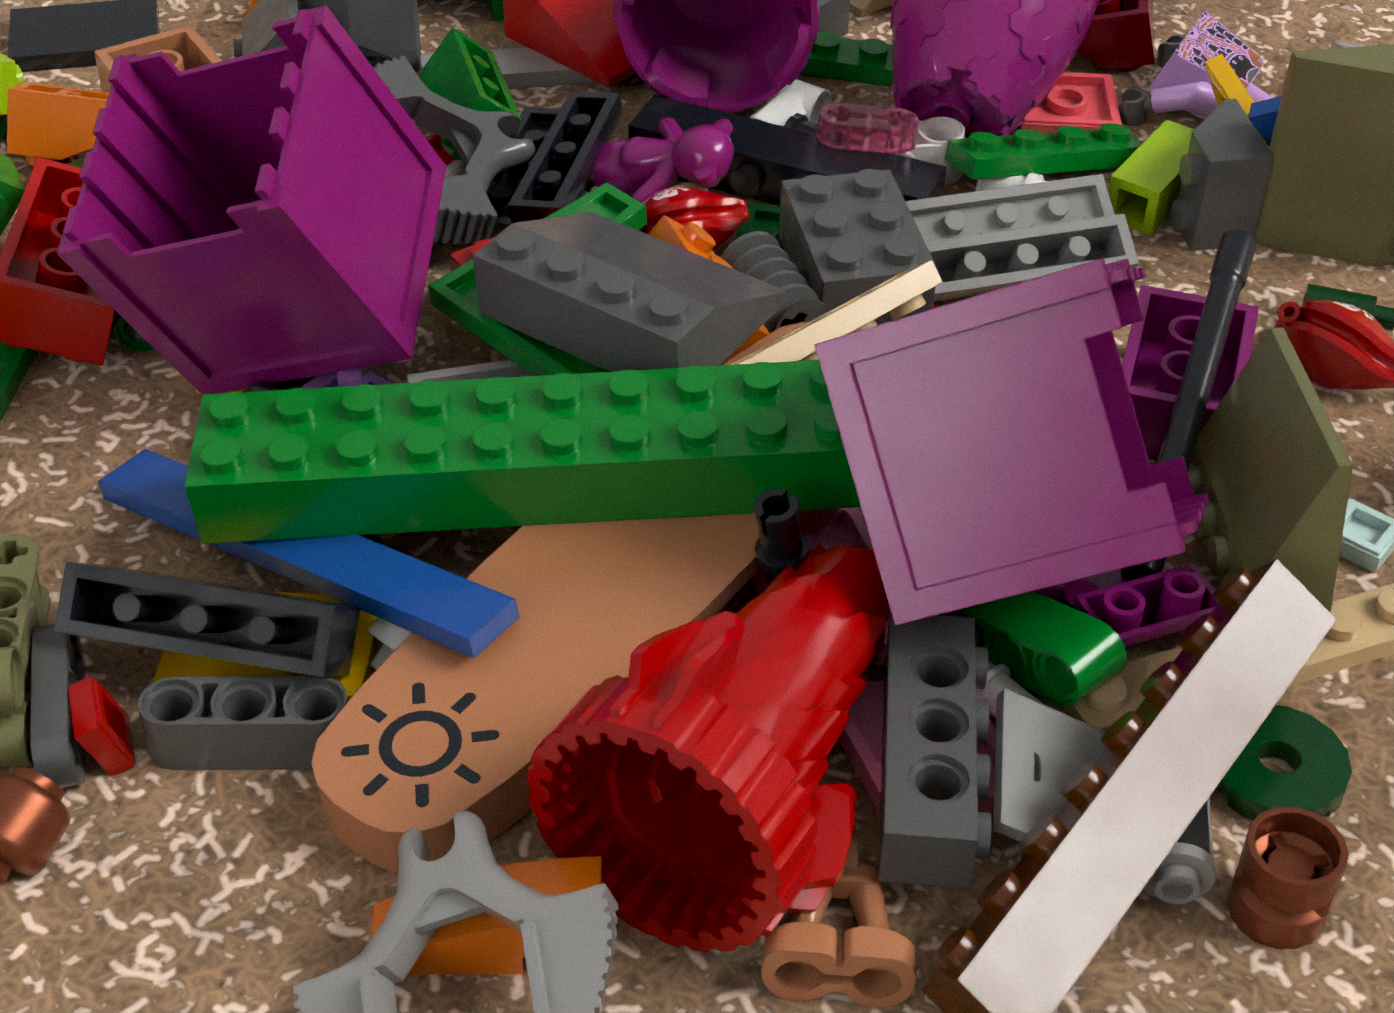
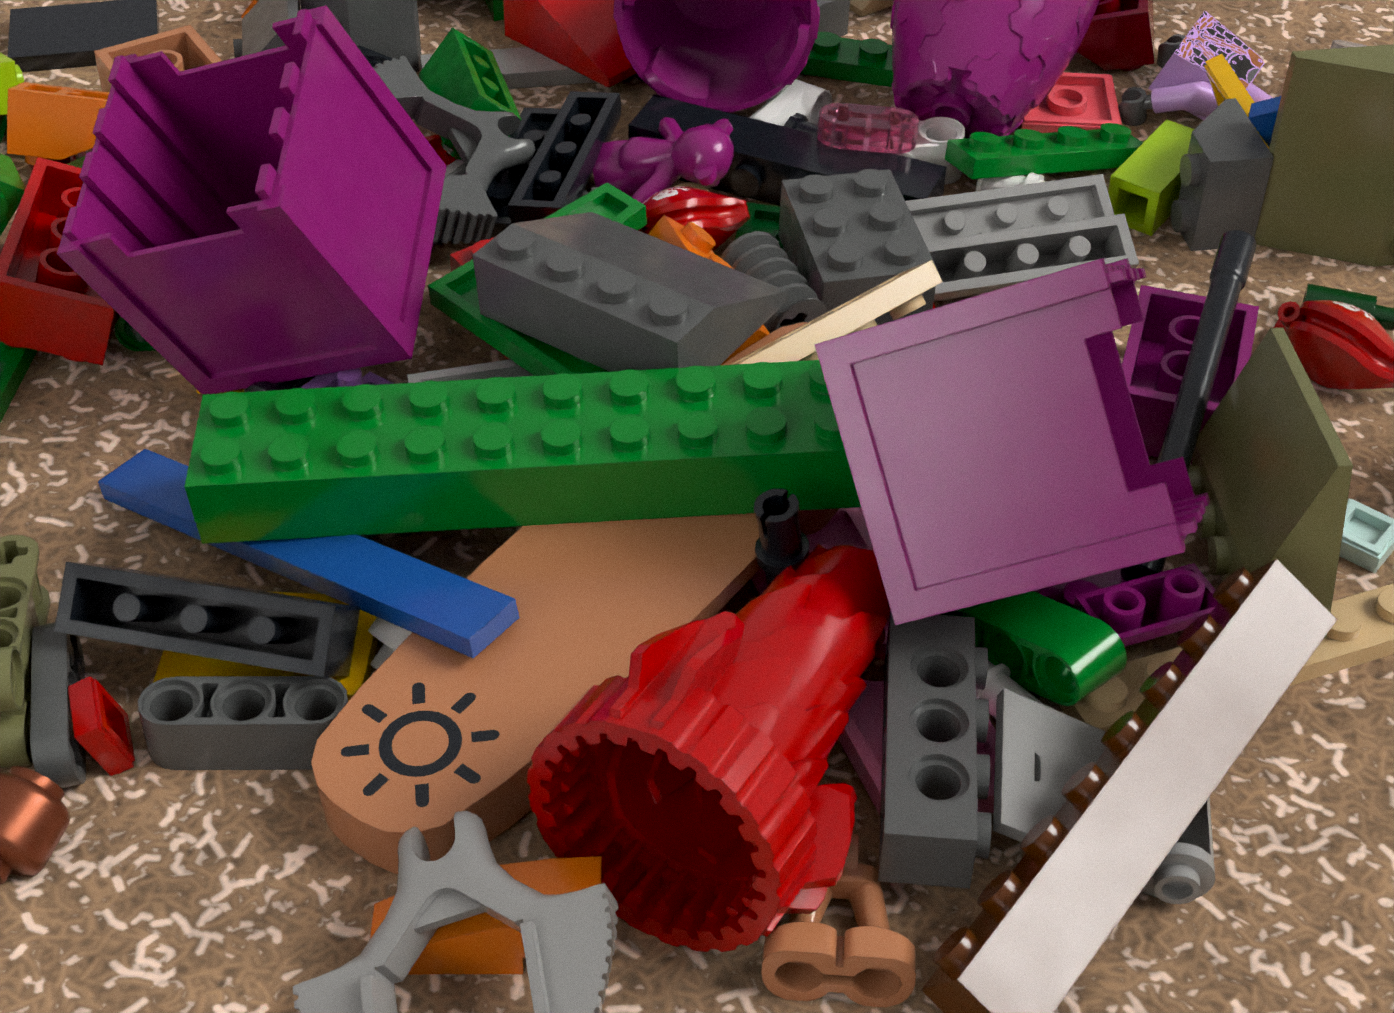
(1287, 877): copper wheel -> none
(1310, 748): dark green tile -> none

